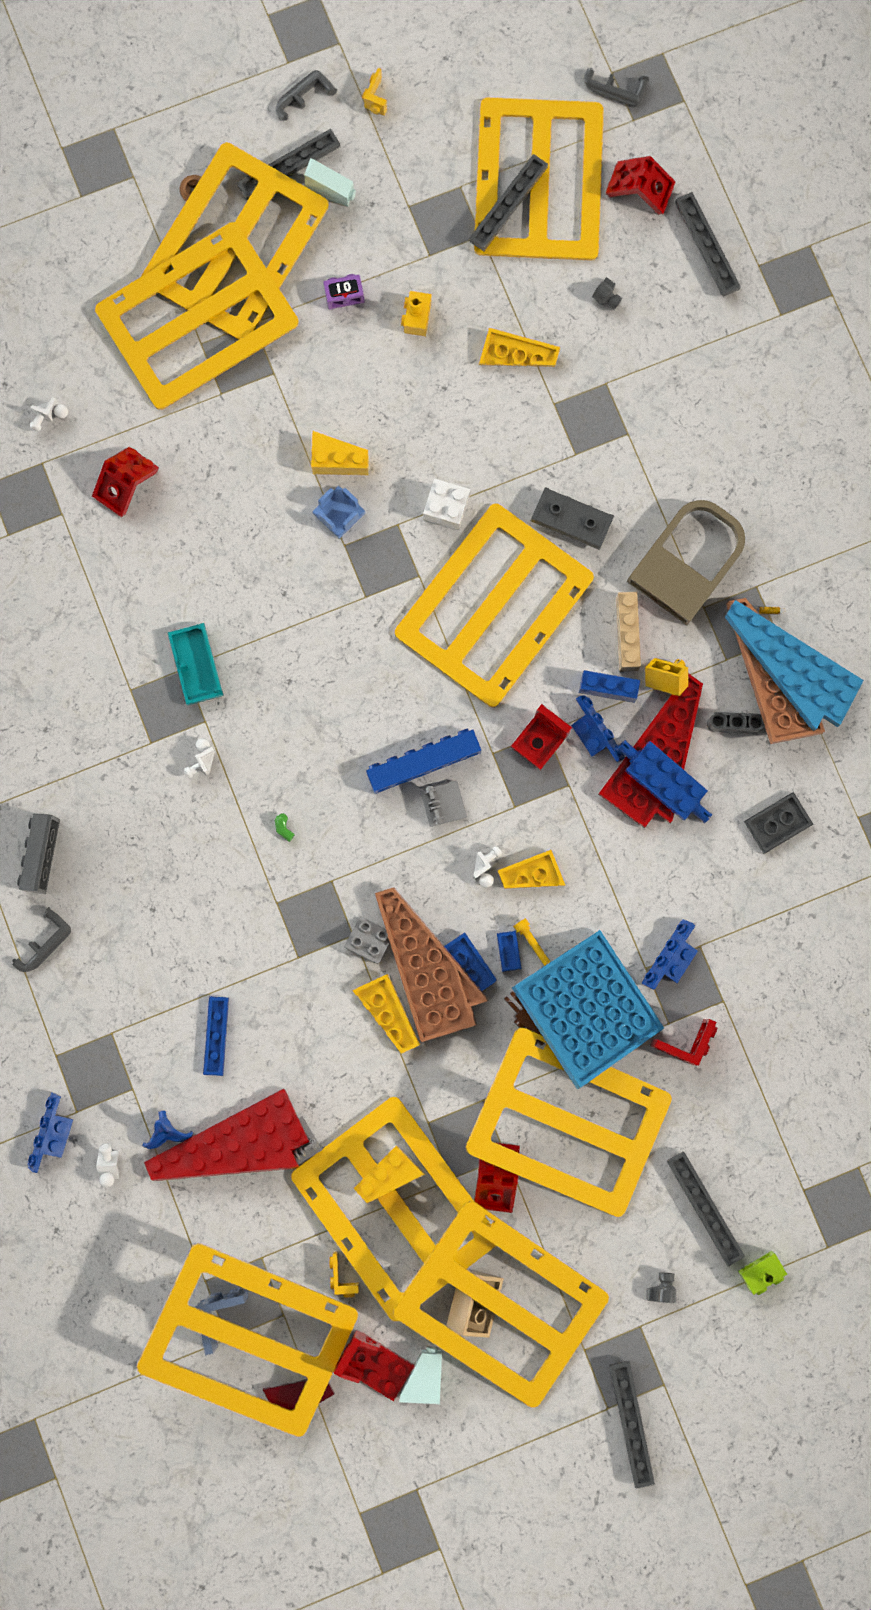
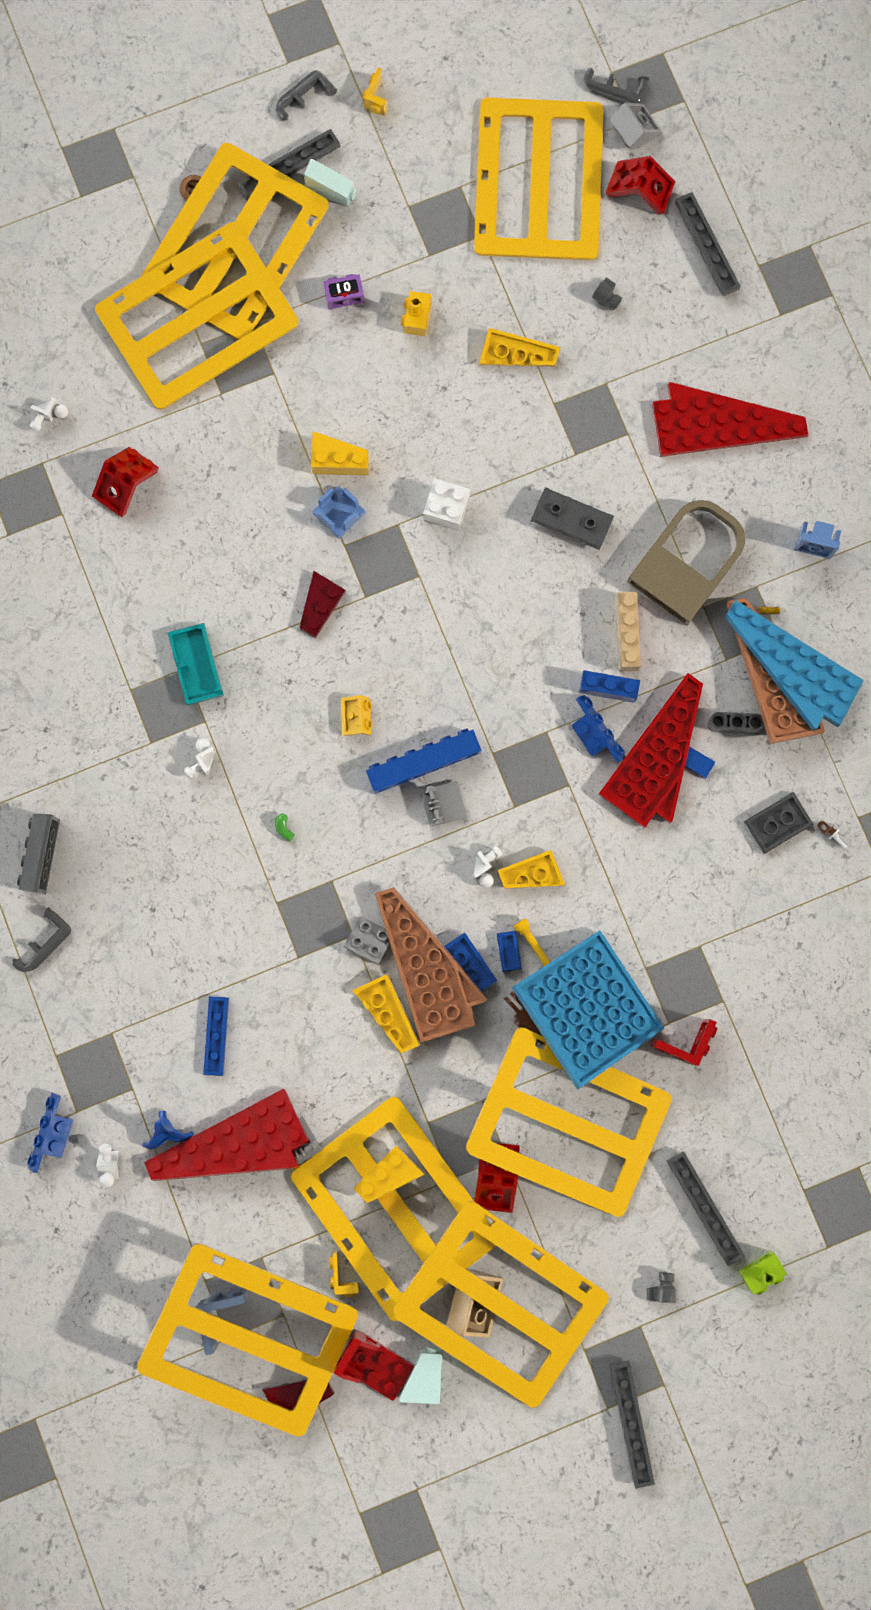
(320, 604): none -> dark red wing
(356, 715): none -> yellow bracket
(508, 202): dark grey plate -> none
(536, 549): yellow door -> none
(549, 730): red bracket -> none
(635, 125): none -> light grey slope
(666, 780): blue plate -> none
(667, 676): yellow brick -> none
(674, 957): blue bracket -> none
(698, 763): none -> blue tile
(709, 421): none -> red wing
(819, 541): none -> medium blue panel
(833, 833): none -> piece

